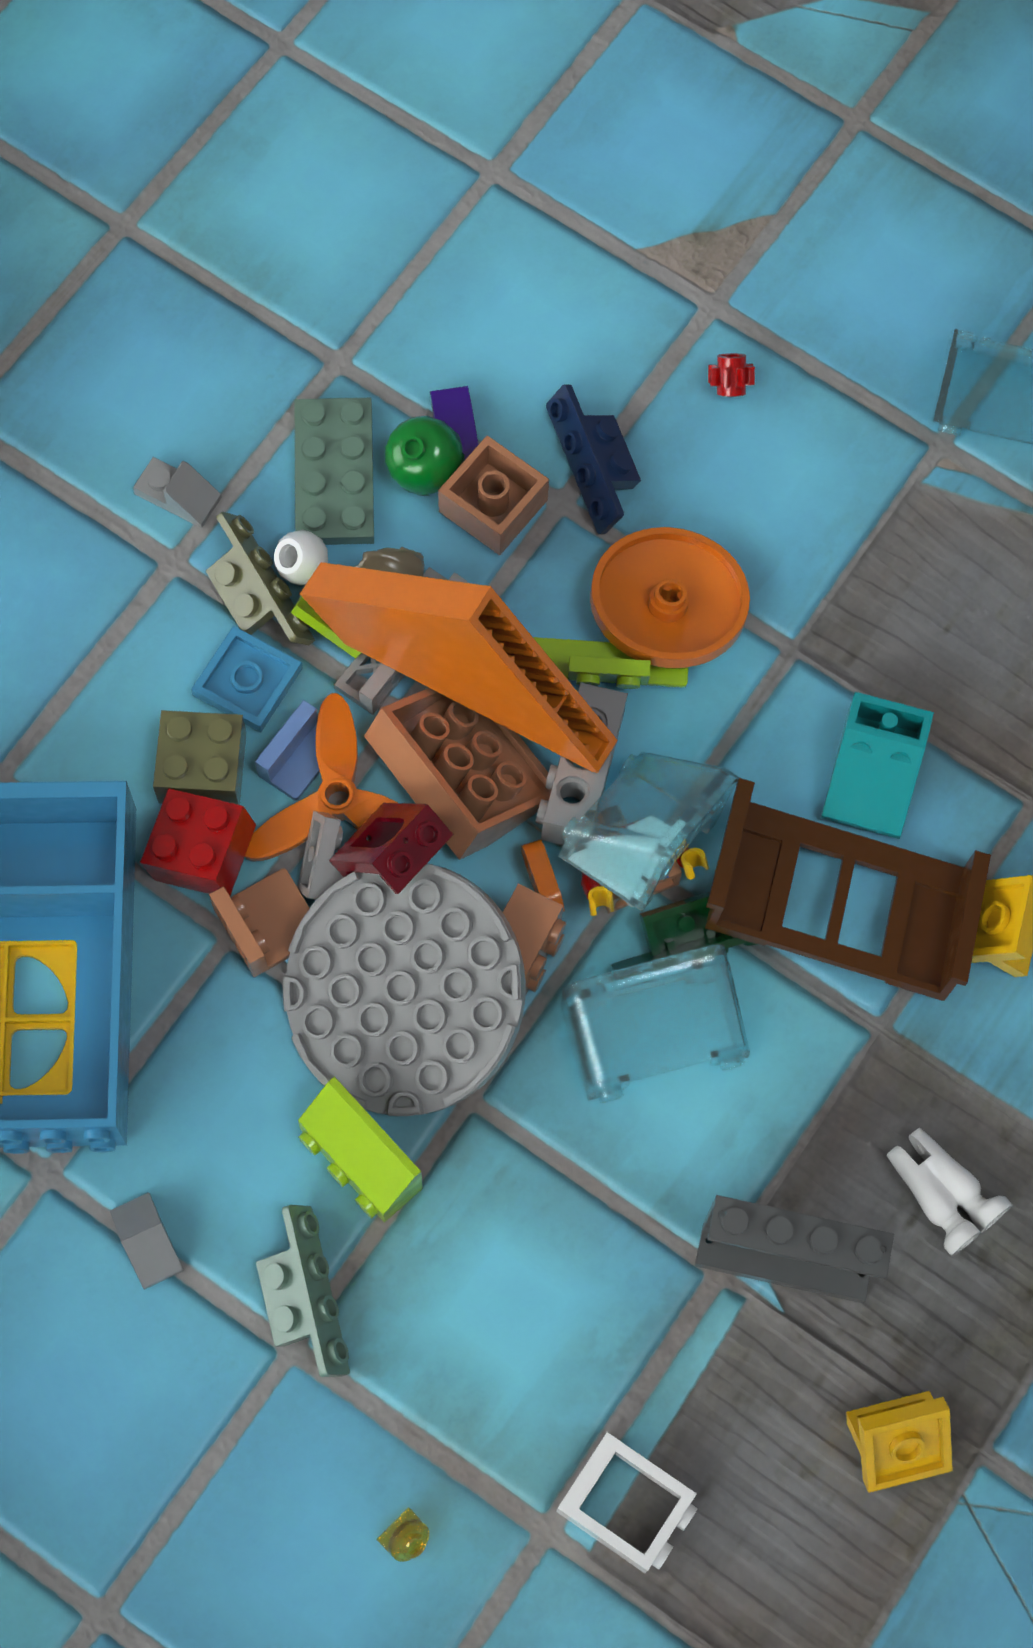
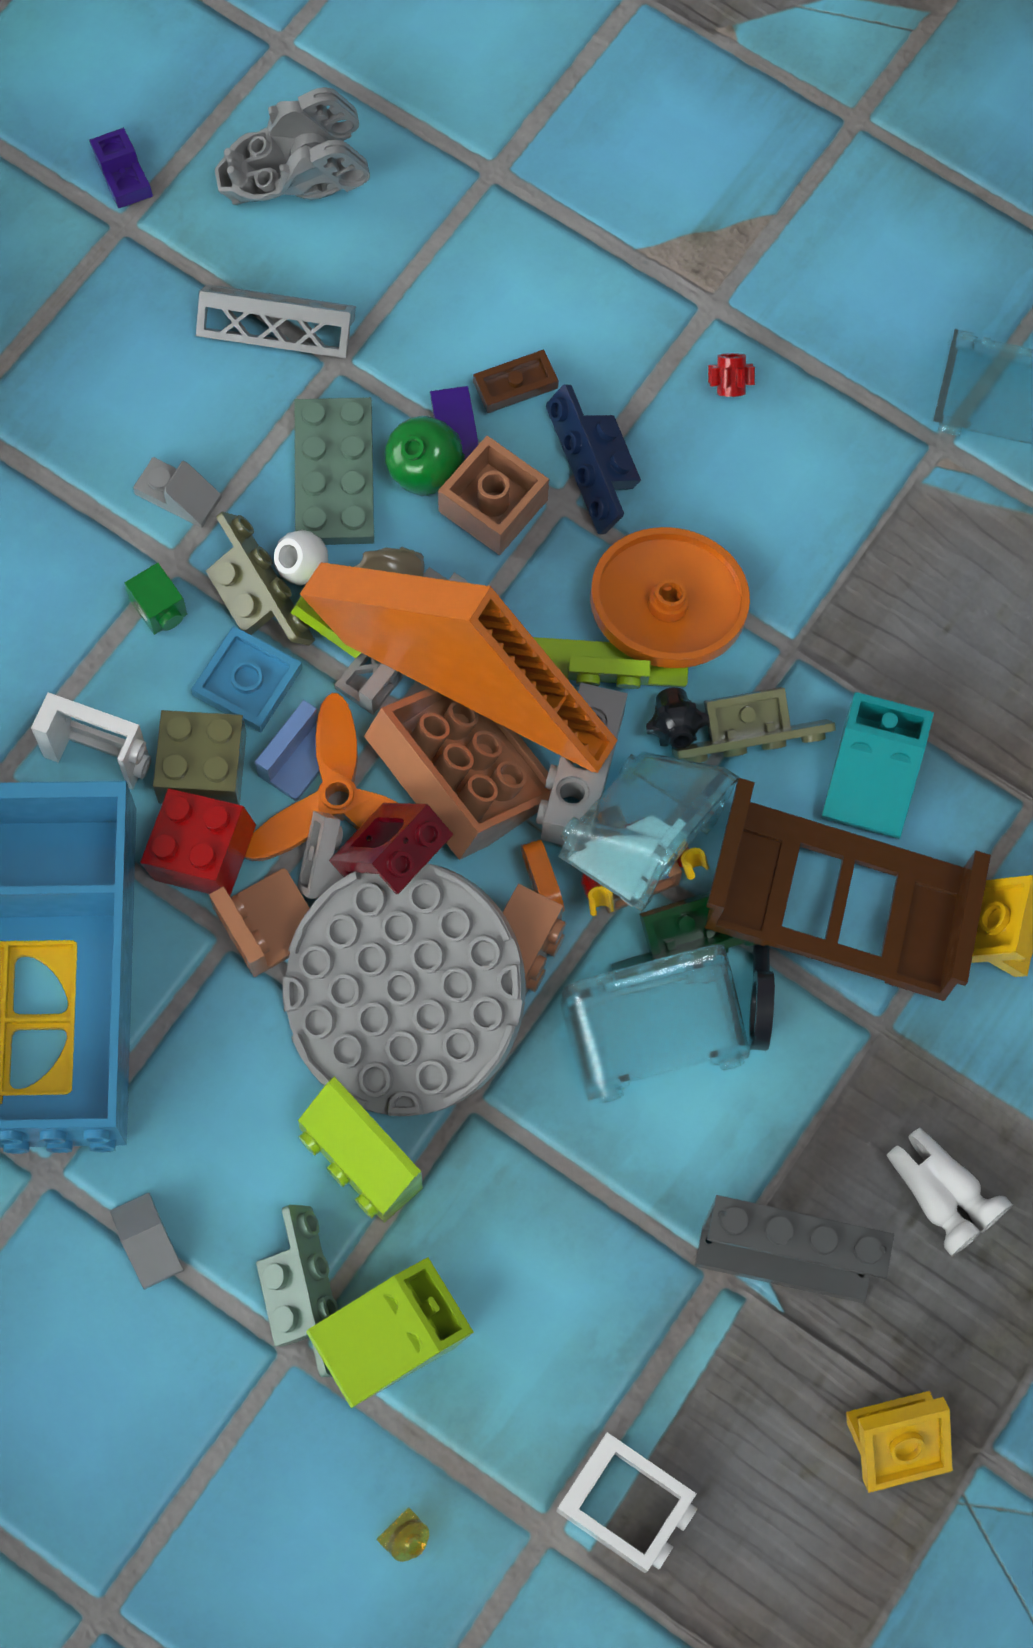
(55, 728): none -> white panel
(121, 168): none -> dark purple slope
(156, 599): none -> green brick
(275, 306): none -> light grey fence
(296, 153): none -> light grey animal
(390, 1332): none -> lime slope
(515, 381): none -> reddish brown plate
(676, 719): none -> black rock
(751, 721): none -> olive bracket
(761, 1000): none -> black piece

